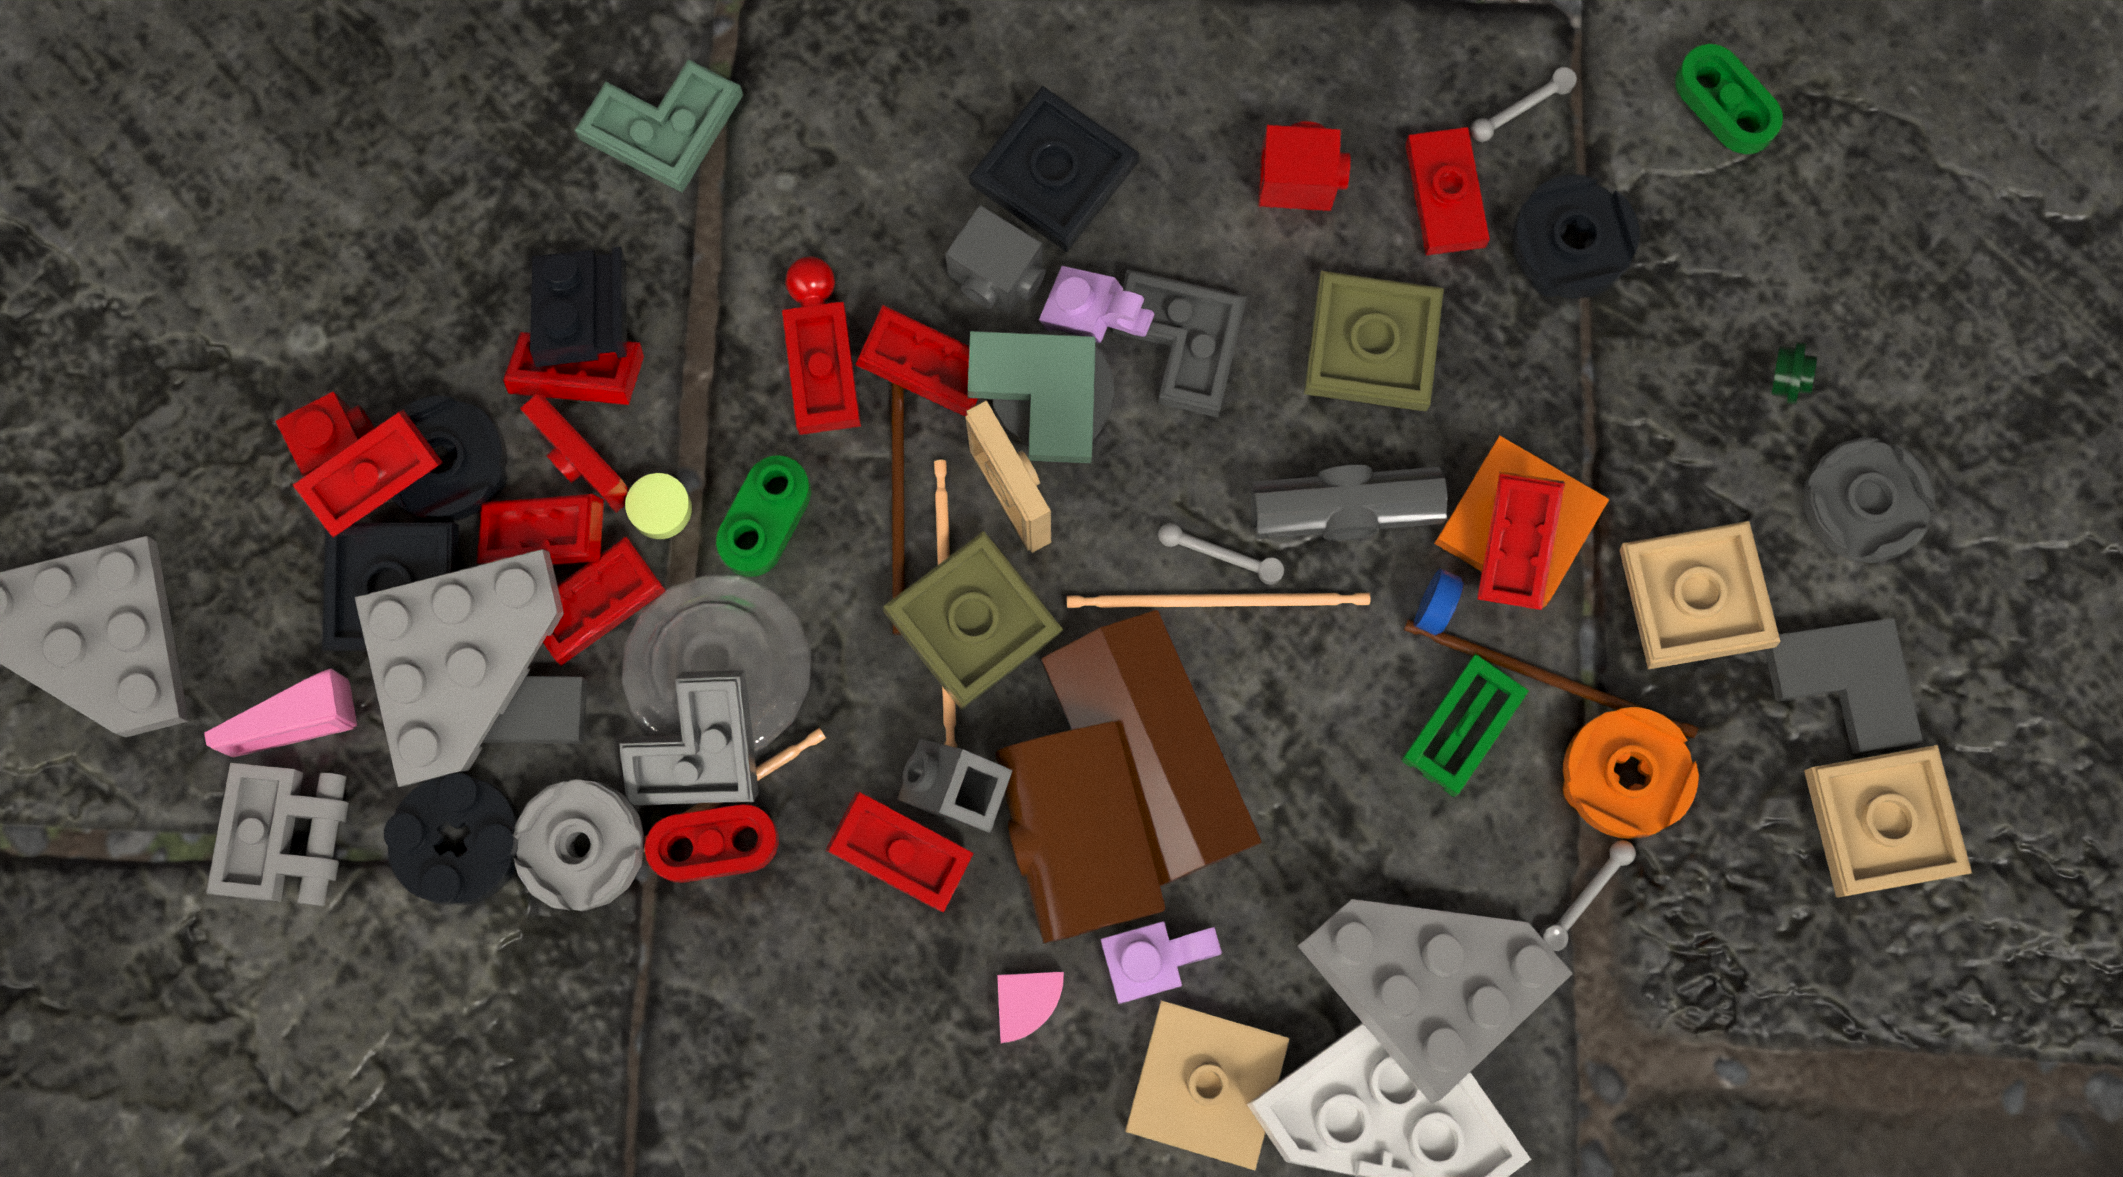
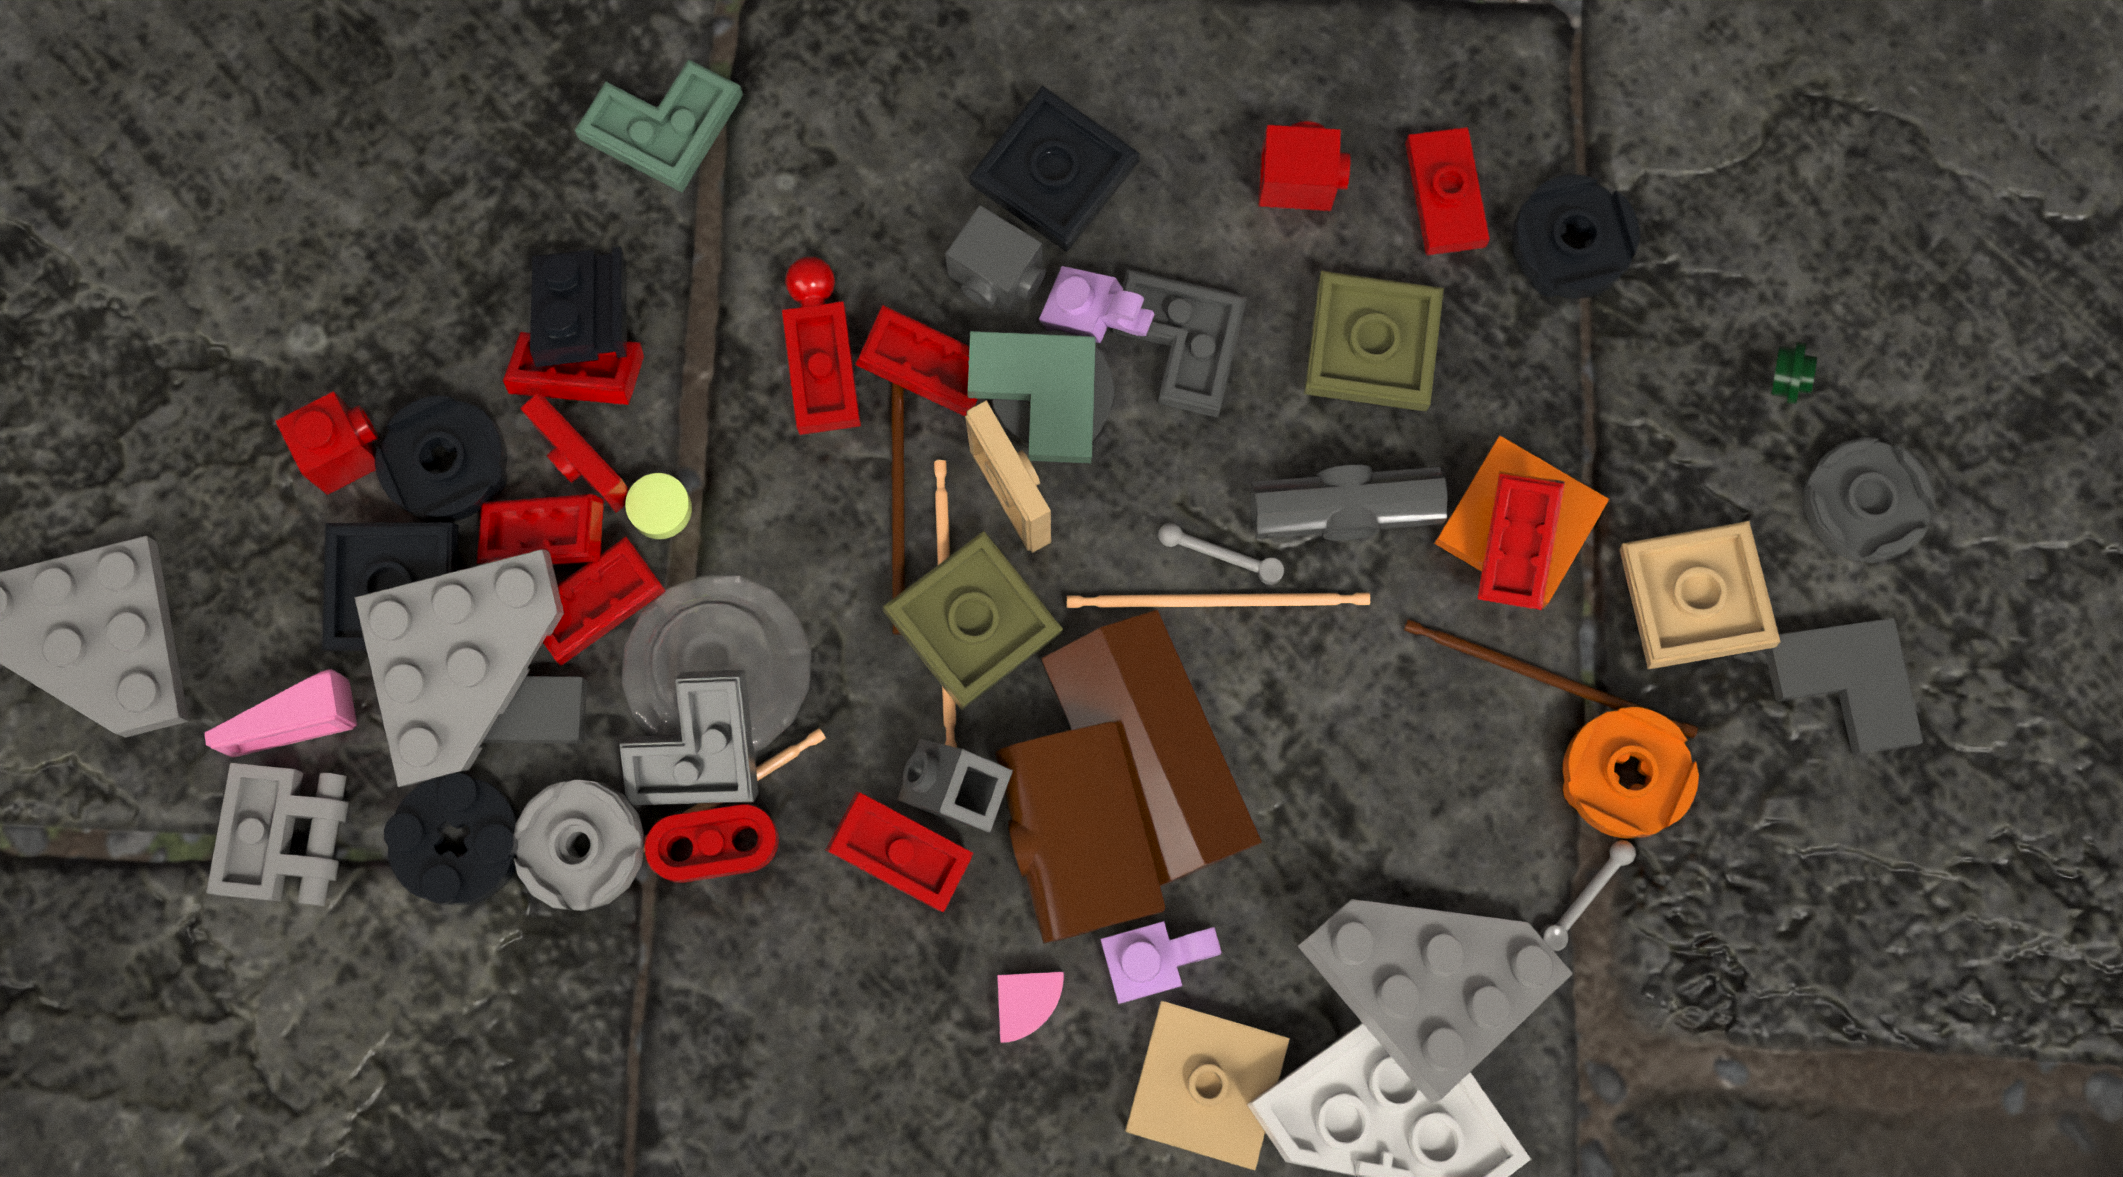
(367, 473): red plate -> none
(767, 514): green plate -> none
(1433, 769): green tile -> none
(1439, 602): blue tile -> none
(1561, 83): light grey hinge -> none
(1733, 98): green plate -> none
(1887, 821): tan plate -> none

